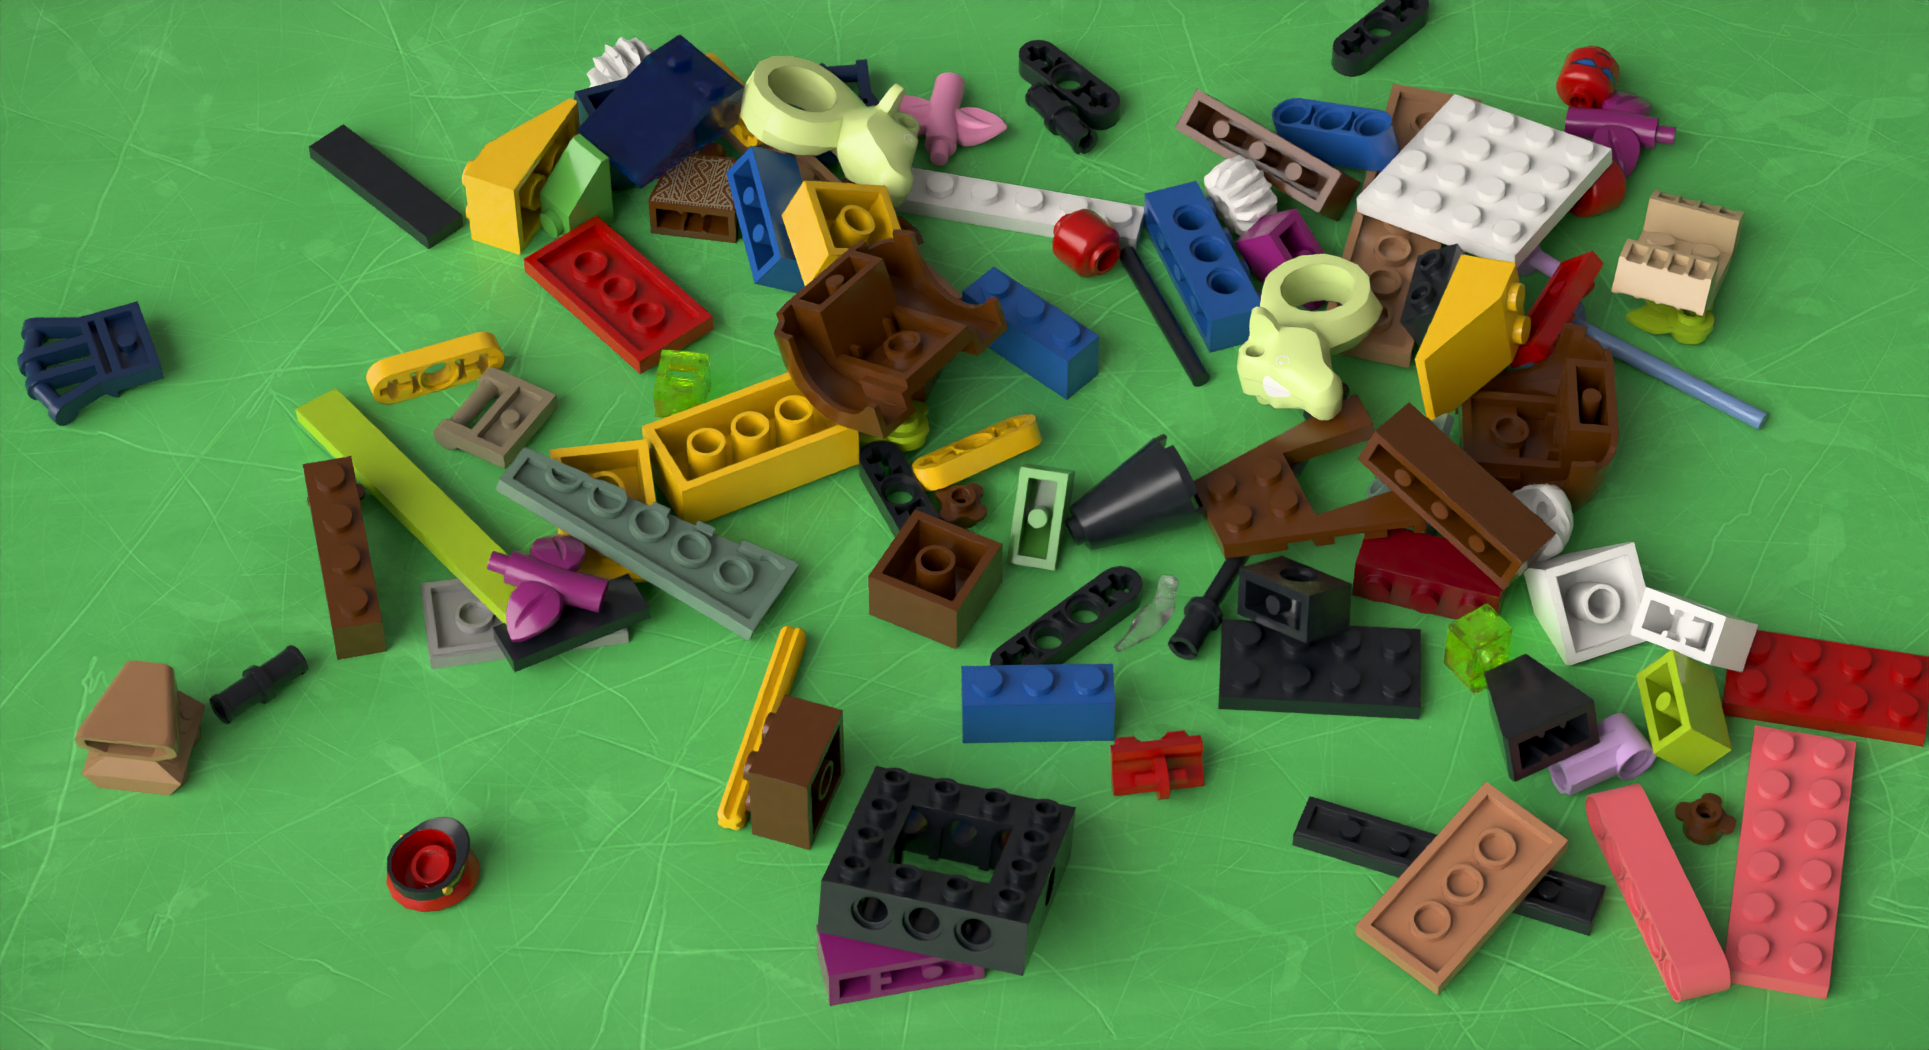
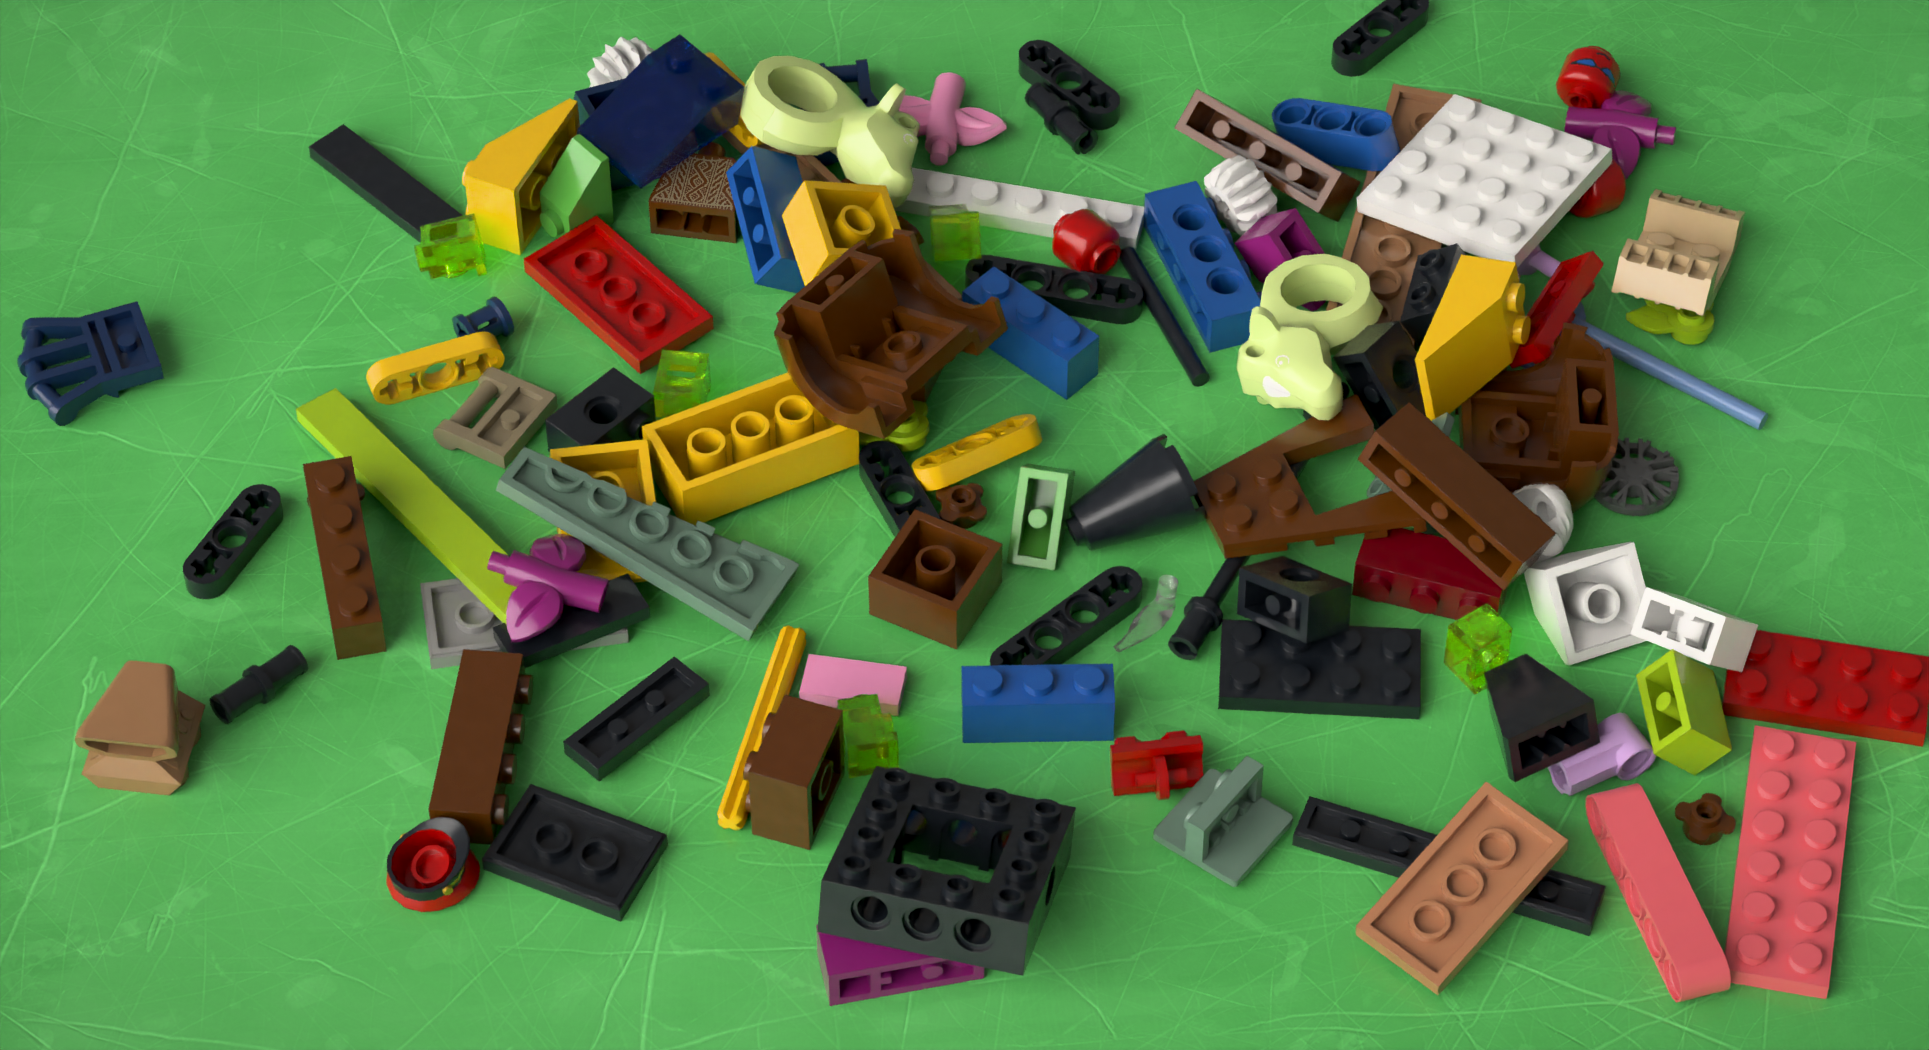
(232, 561): none -> black beam
(451, 248): none -> clear neon green brick
(480, 742): none -> reddish brown brick
(494, 312): none -> dark blue bush
(575, 852): none -> black tile
(602, 413): none -> black brick
(636, 718): none -> black plate
(836, 678): none -> bright pink tile
(867, 735): none -> clear neon green brick
(954, 232): none -> clear neon green brick
(1059, 280): none -> black beam
(1225, 823): none -> sand green bracket
(1382, 370): none -> black brick
(1637, 477): none -> dark grey wheel

